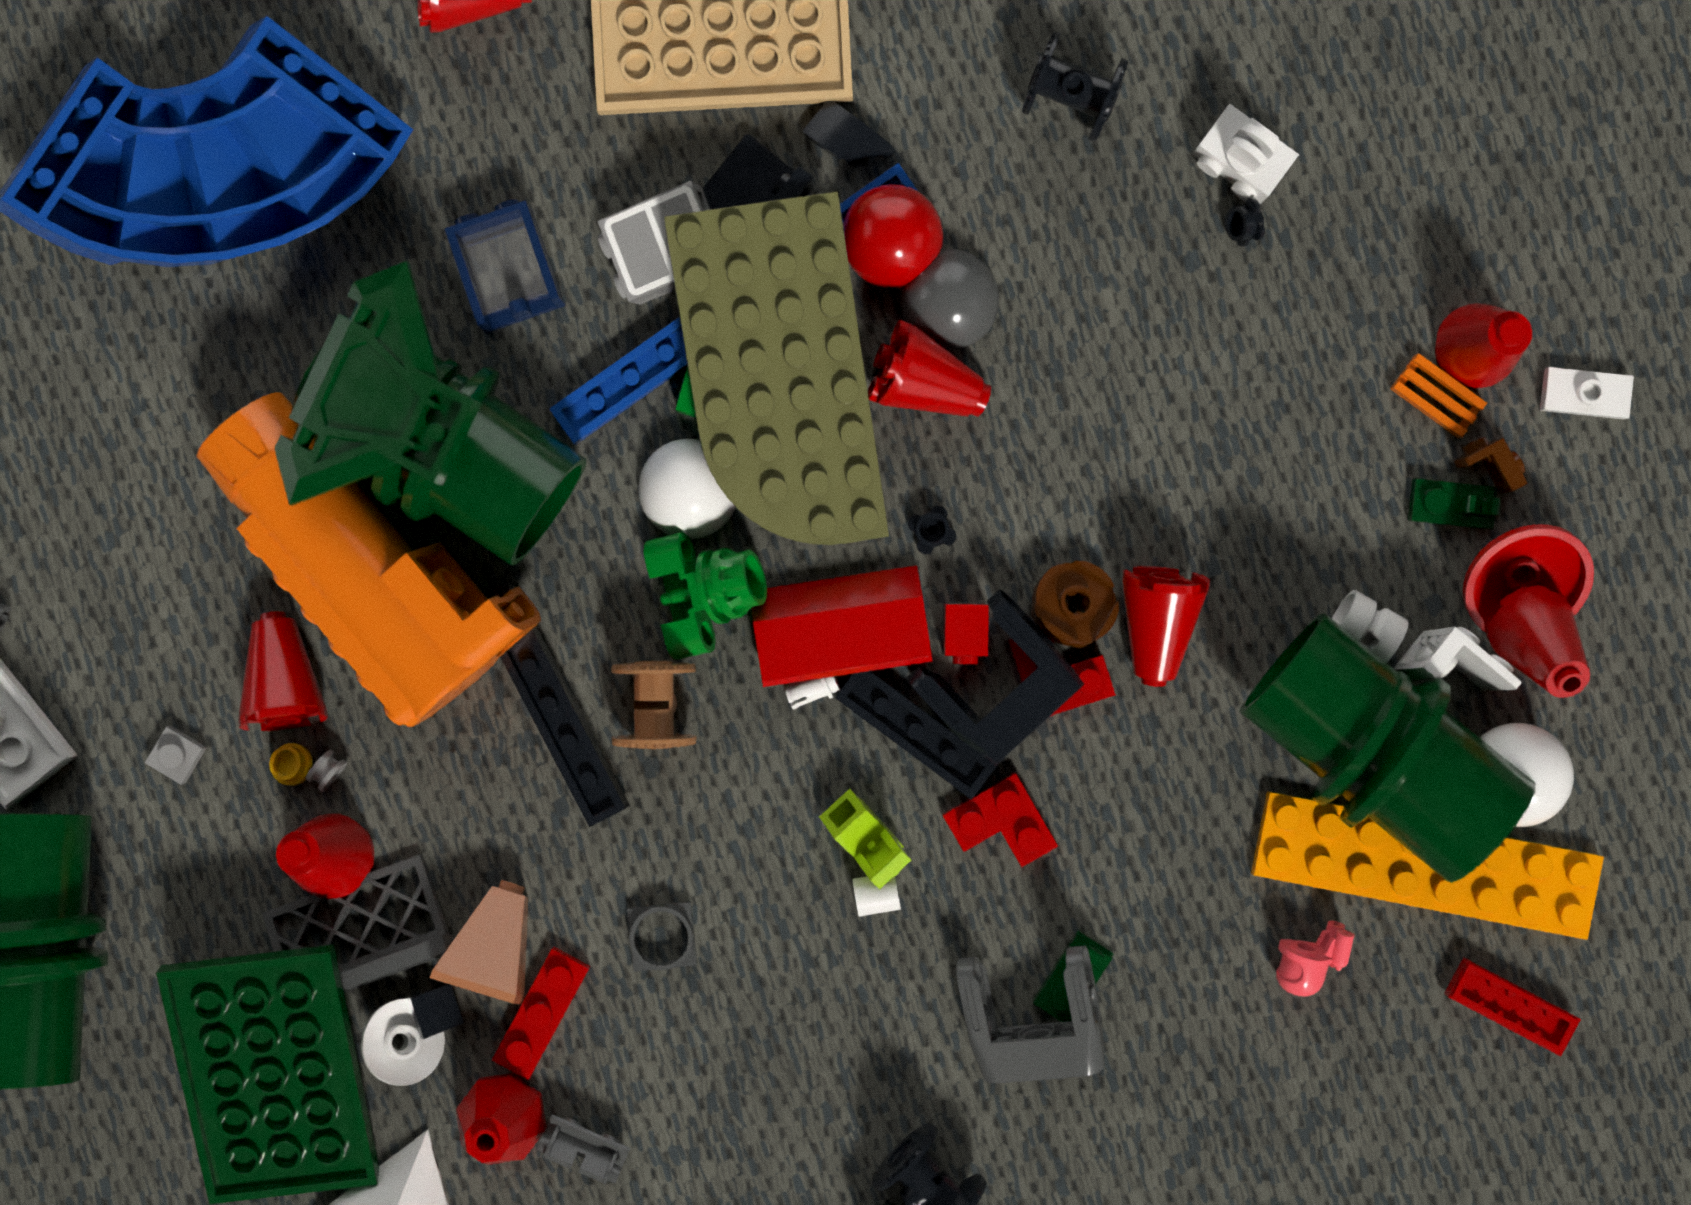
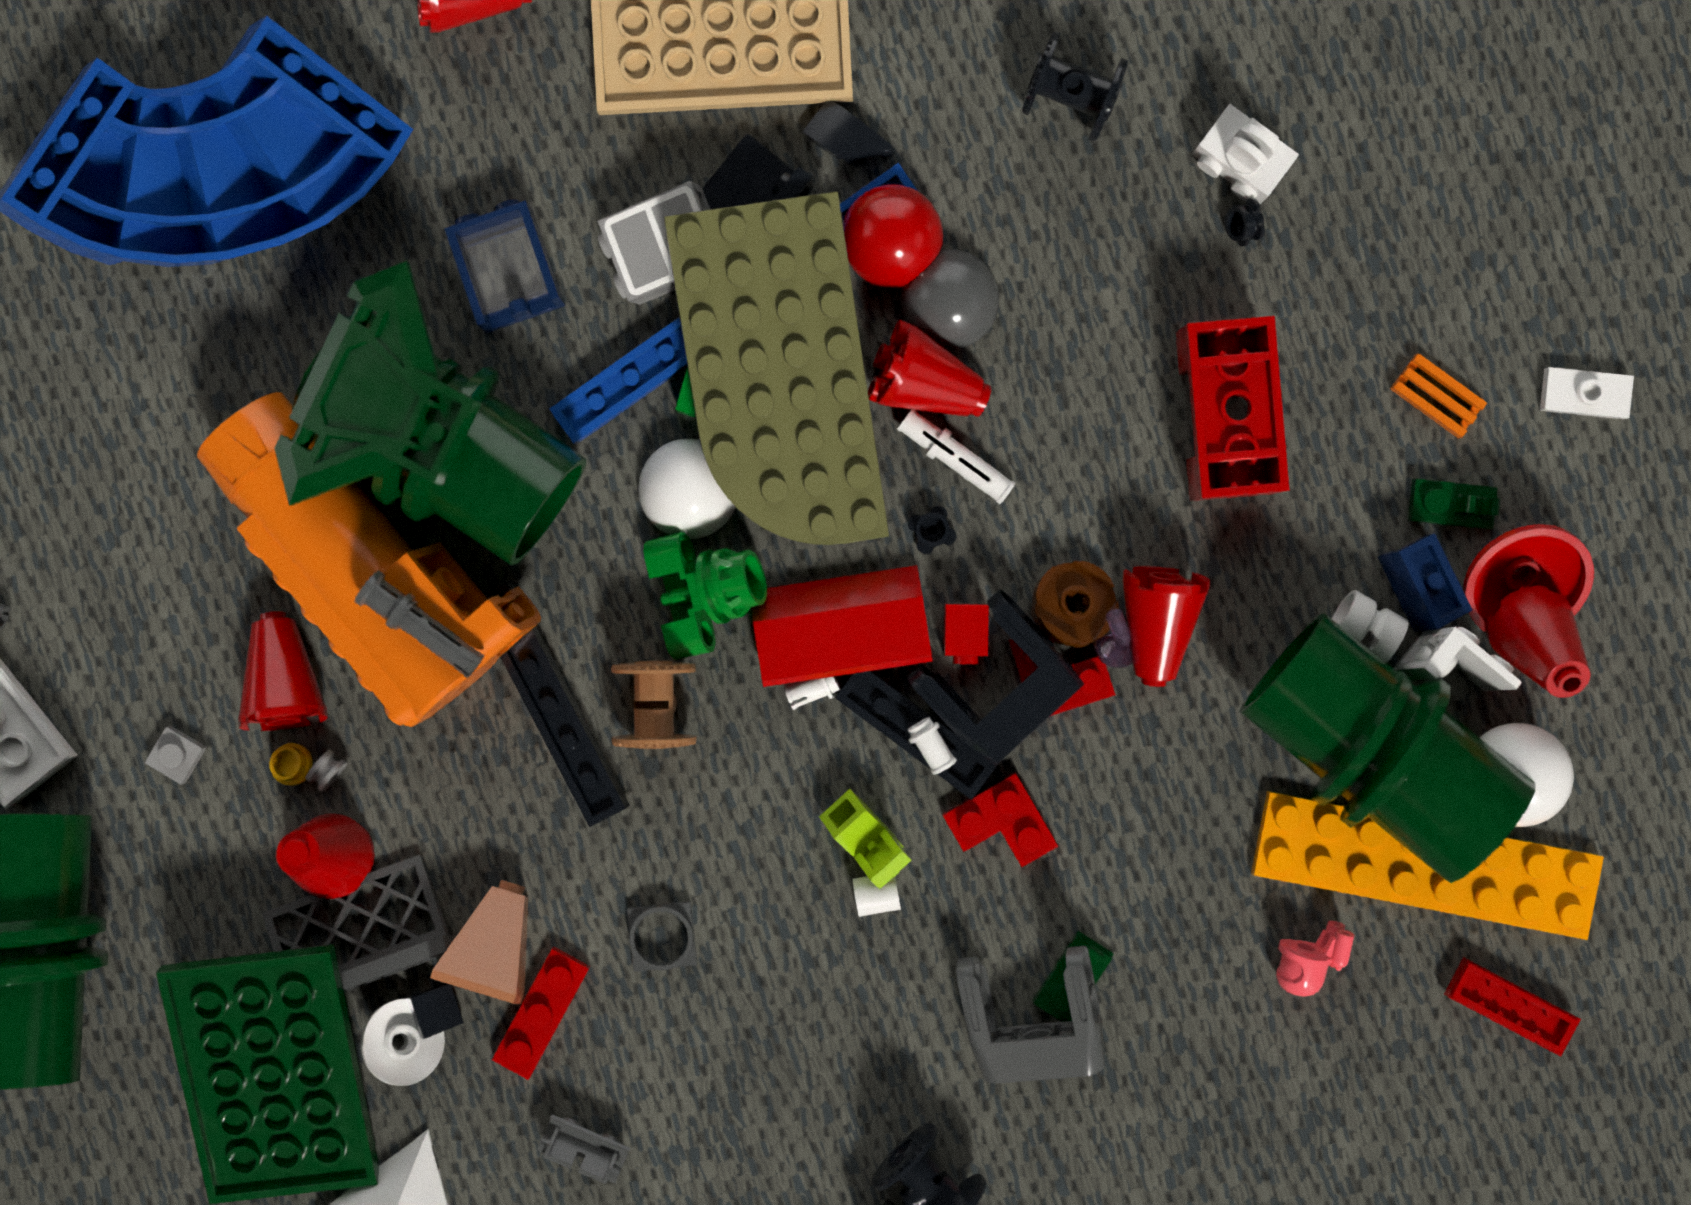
(403, 613): none -> dark grey pin
(500, 1119): red cone -> none
(931, 745): none -> white pin
(998, 485): none -> white pin
(1115, 648): none -> clear purple plate
(1232, 454): none -> red plate
(1425, 584): none -> dark blue panel
(1481, 344): red cone -> none
(1502, 464): reddish brown bracket -> none

